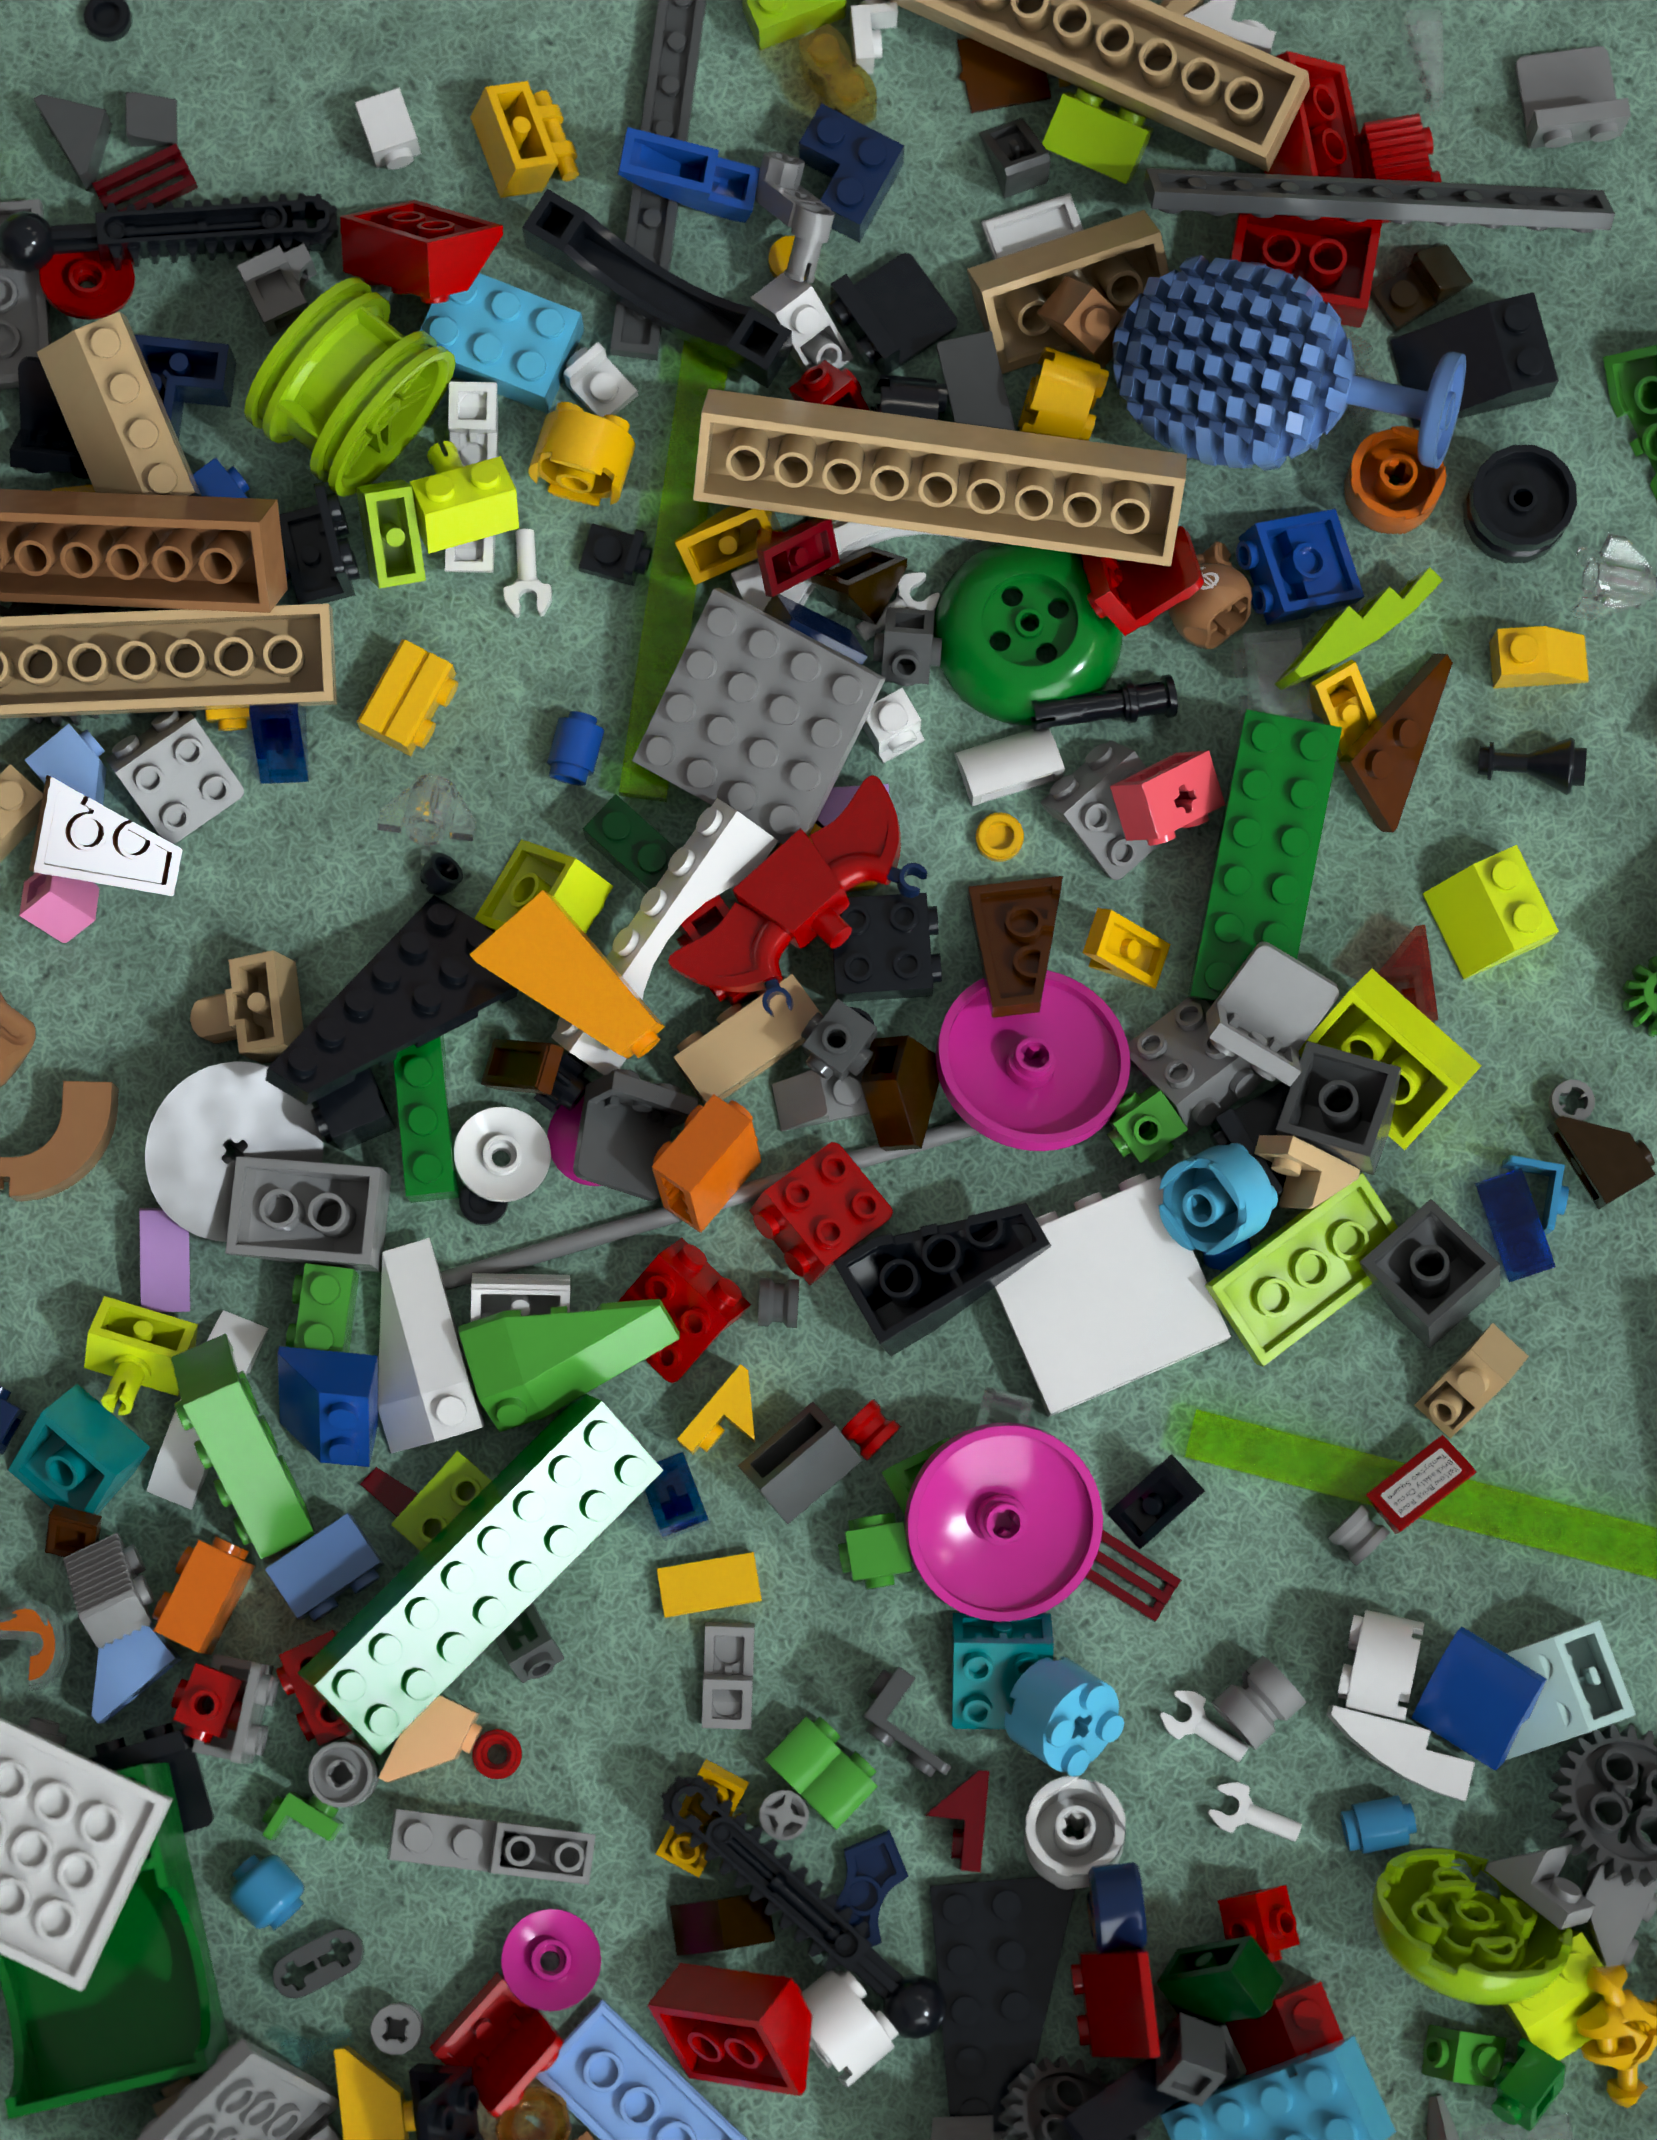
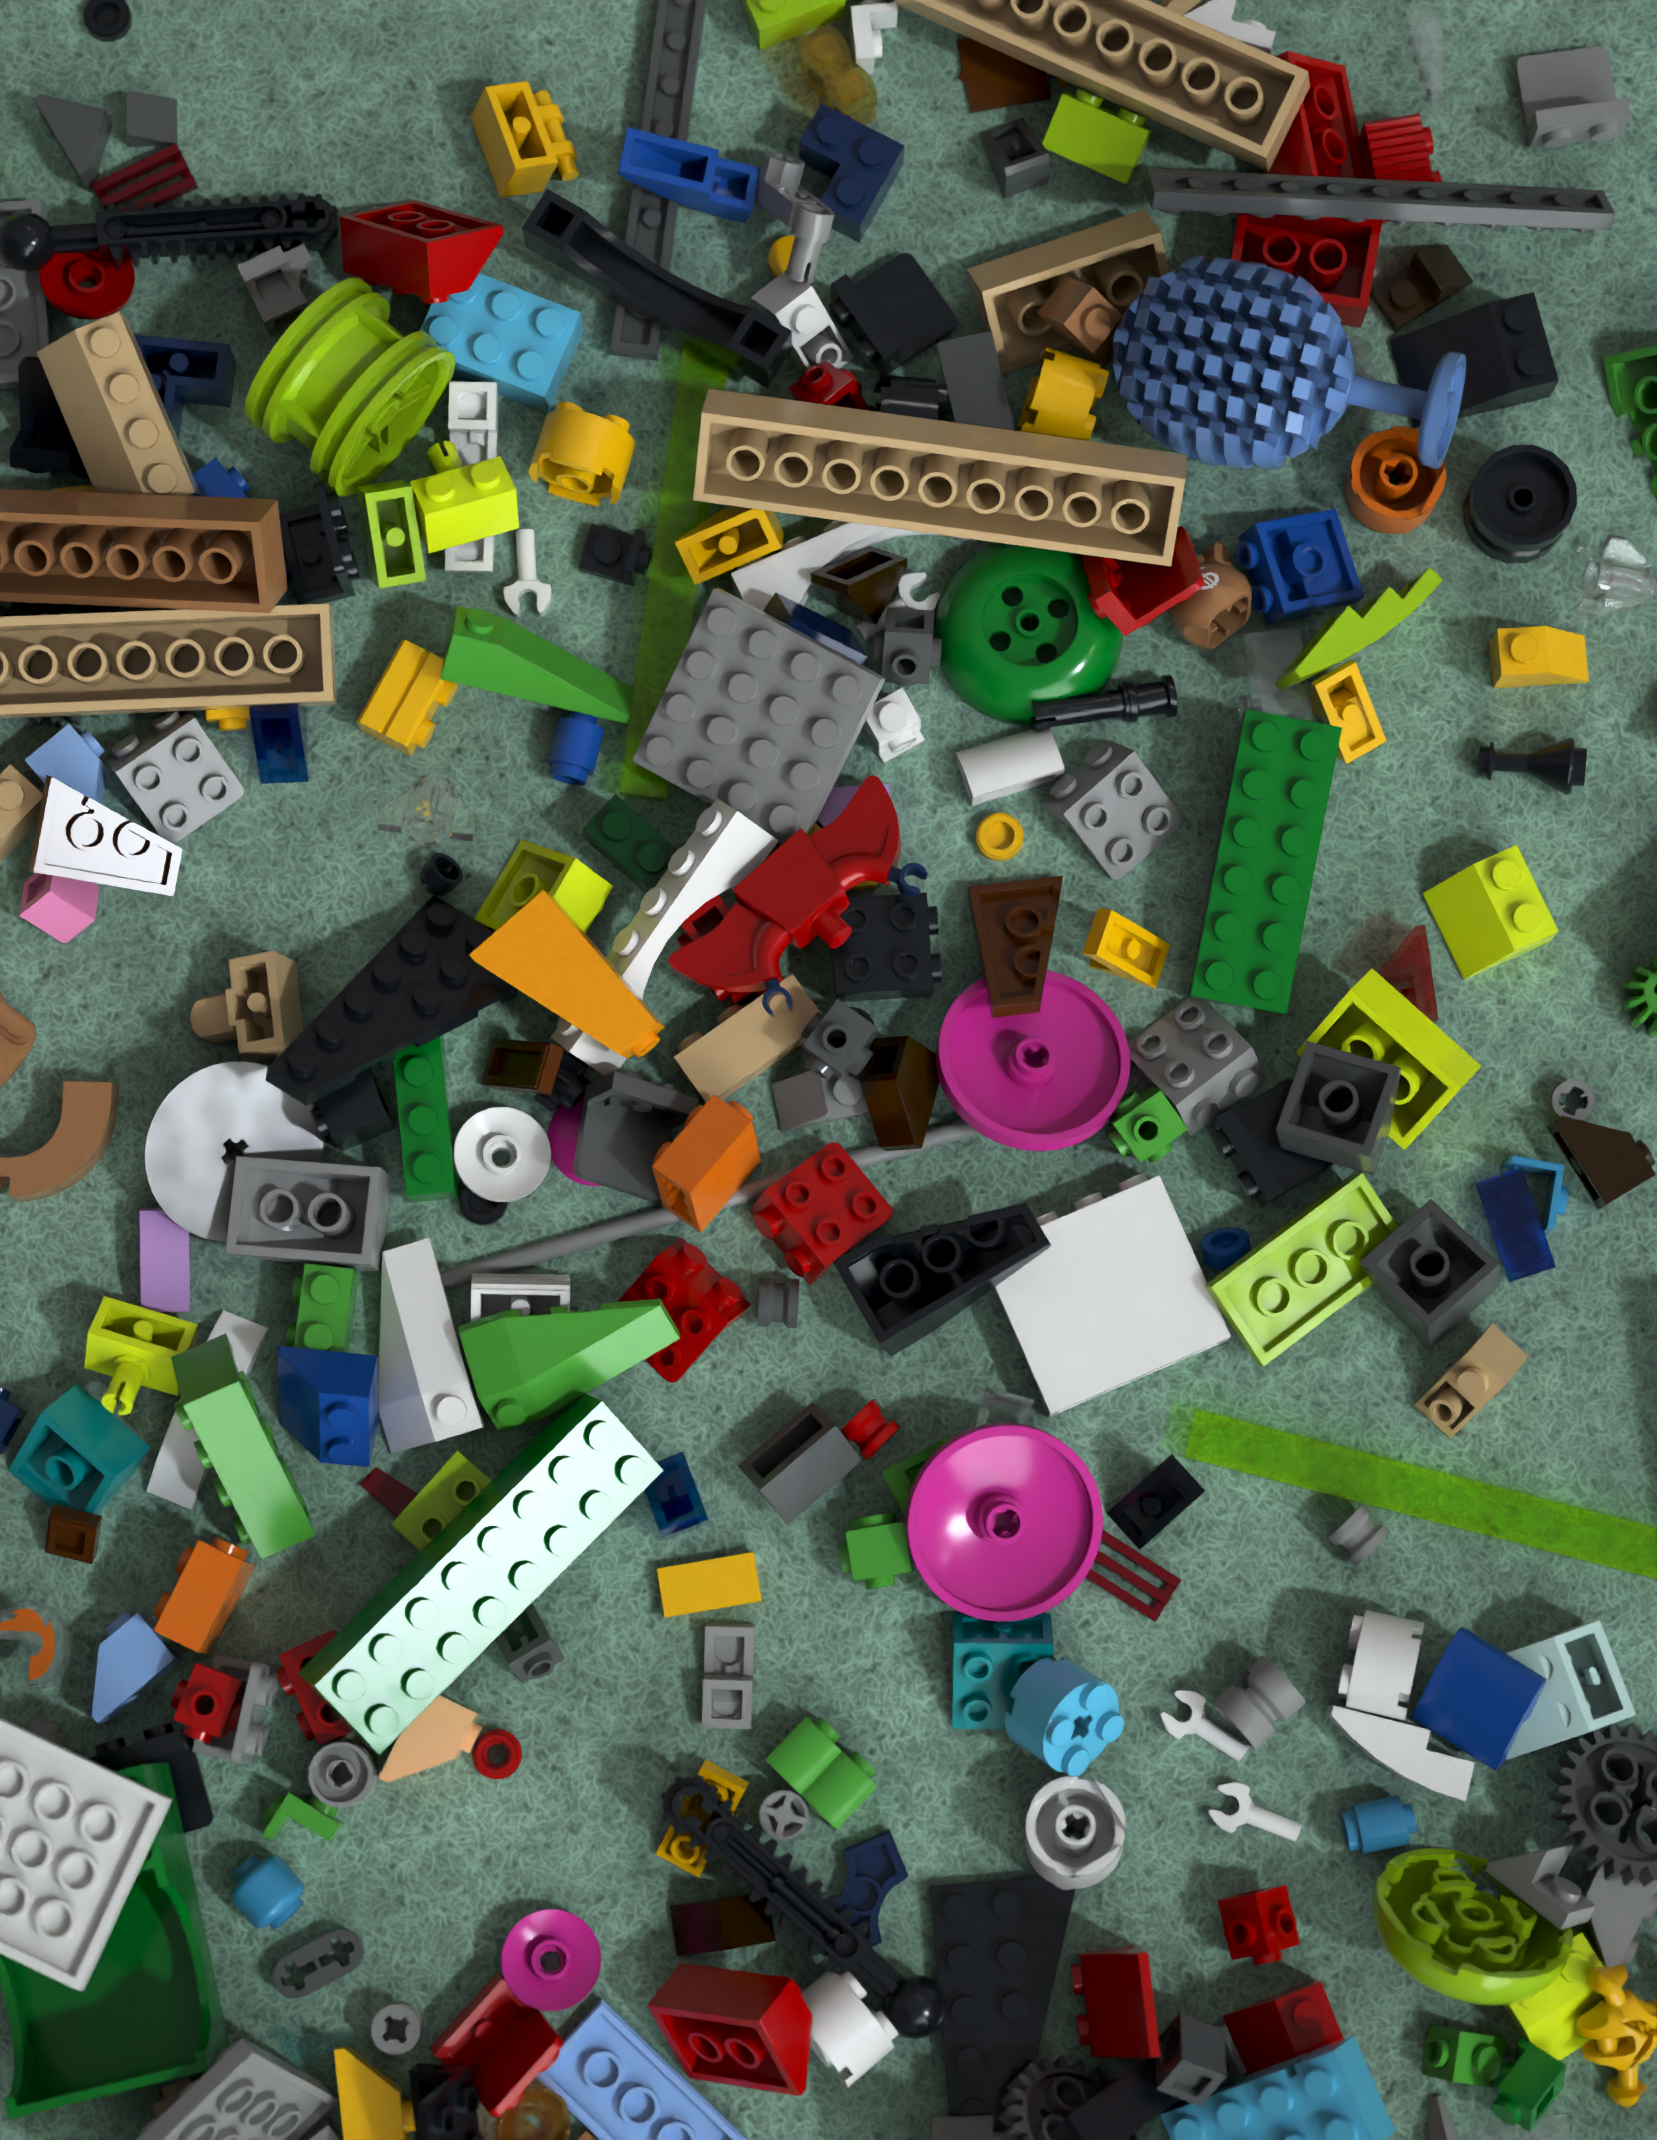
(108, 1589): light grey brick -> none
(325, 1568): medium blue brick -> none
(388, 129): white brick -> none
(491, 1846): light grey slope -> none
(512, 661): none -> bright green wedge
(598, 381): white bracket -> none
(729, 1402): yellow slope -> none
(795, 554): dark red slope -> none
(887, 1693): dark grey bracket -> none
(966, 1803): dark red slope -> none
(1031, 226): white tile -> none
(1116, 1907): dark blue animal -> none
(1168, 797): coral brick -> none
(1216, 1199): medium azure brick -> none
(1221, 1981): dark green brick -> none
(1270, 1012): light grey bracket -> none
(1309, 1171): tan slope -> none
(1390, 749): reddish brown wing -> none
(1420, 1484): slope -> none

